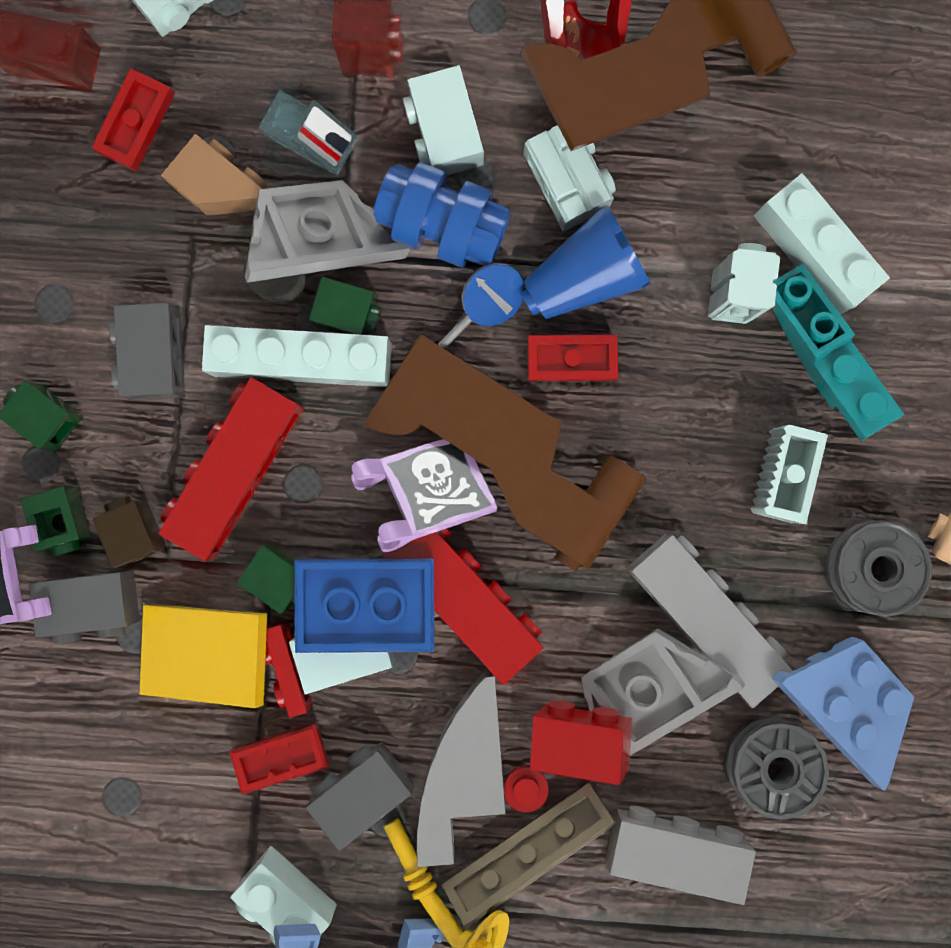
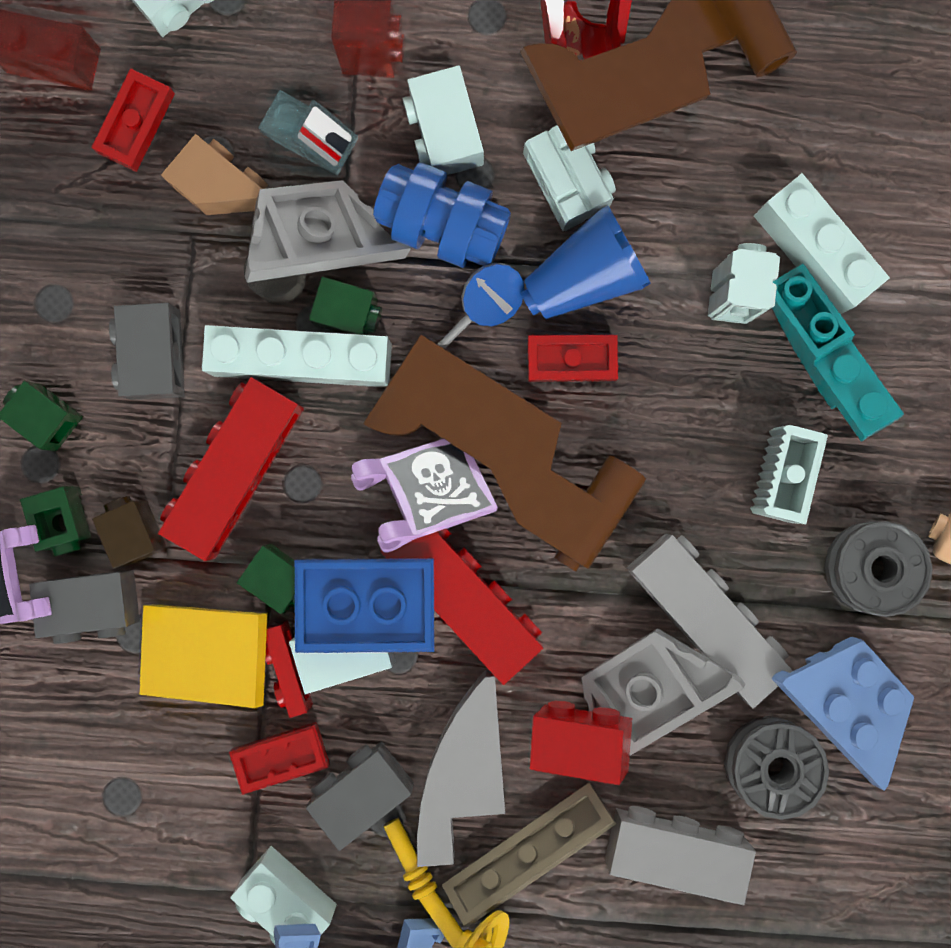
(525, 789): red plate -> none

